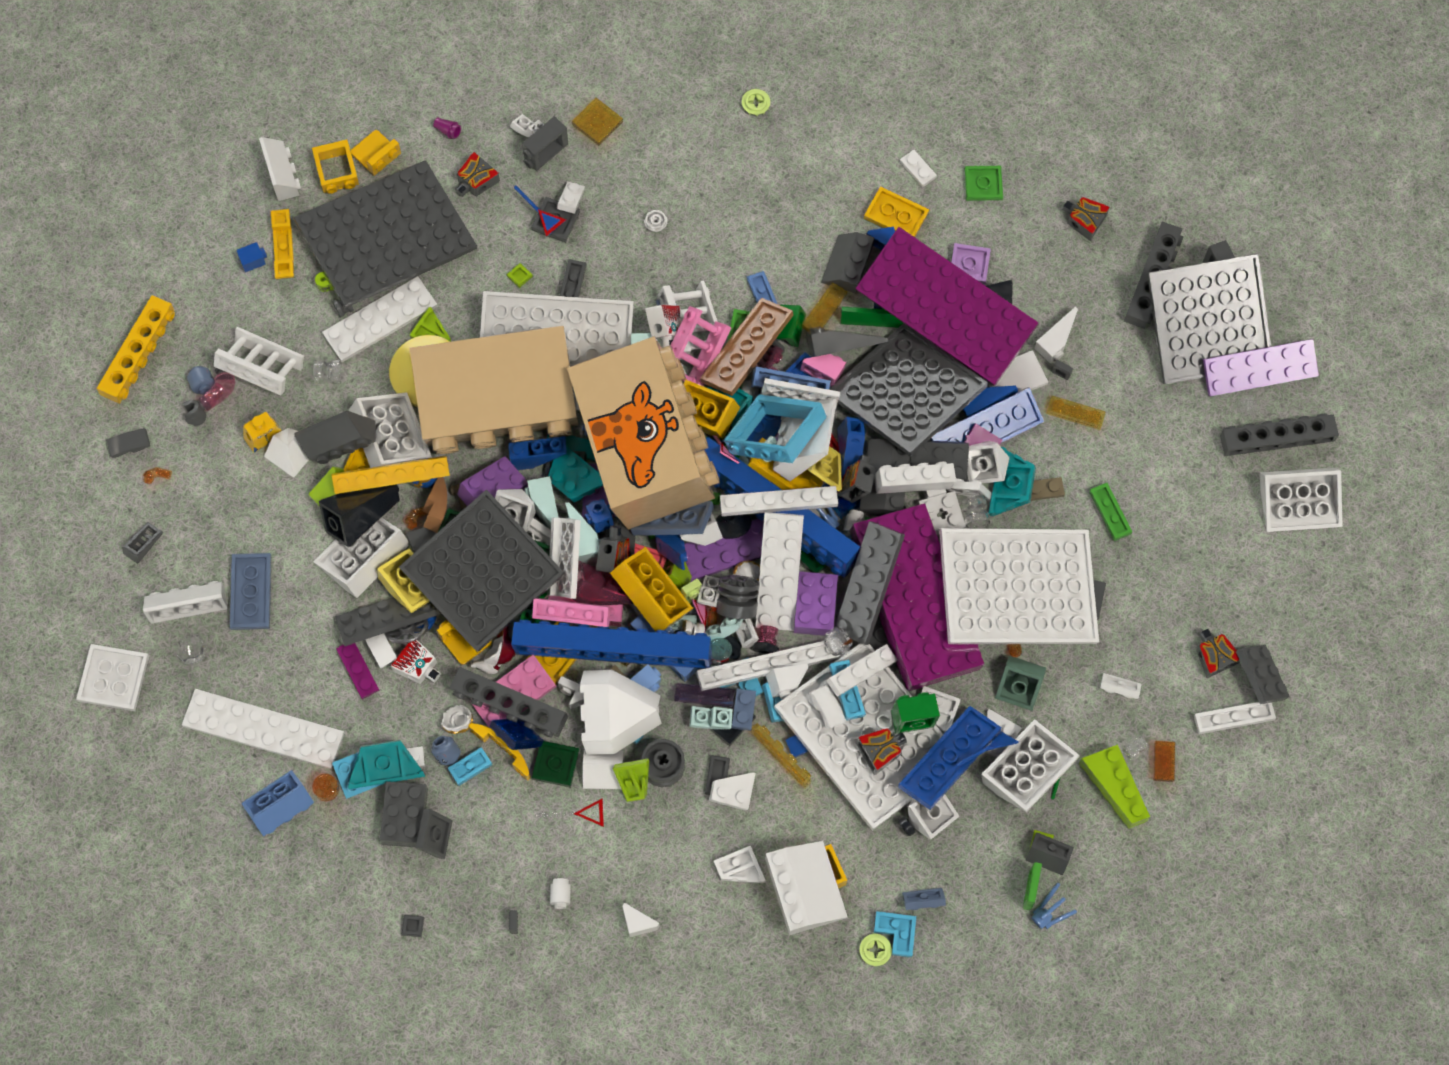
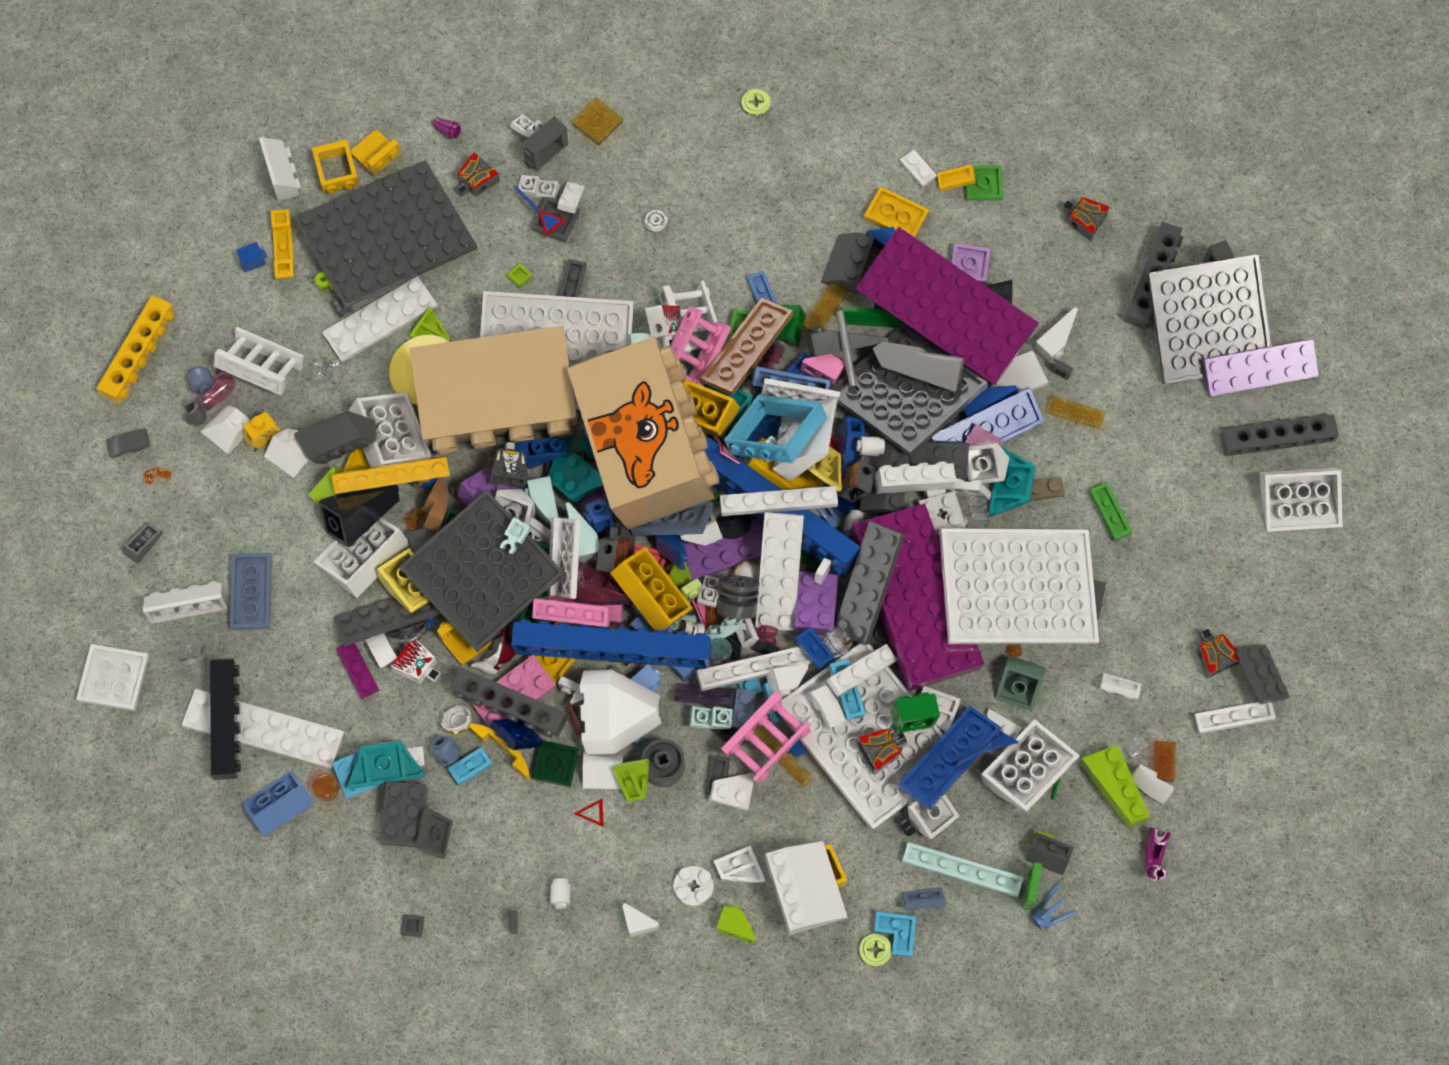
(223, 719): none -> black brick
(226, 428): none -> white slope
(509, 467): none -> dark grey torso
(516, 532): none -> light aqua plate
(538, 188): none -> white slope
(572, 715): none -> sticker
(701, 894): none -> white plate
(735, 924): none -> lime slope
(761, 718): none -> bright pink fence
(814, 648): none -> blue plate
(822, 571): none -> white tile
(846, 348): none -> light grey bar
(870, 446): none -> white brick
(915, 362): none -> light grey panel
(956, 177): none -> yellow plate
(962, 869): none -> light aqua plate
(1149, 783): none -> white slope
(1154, 854): none -> magenta piece

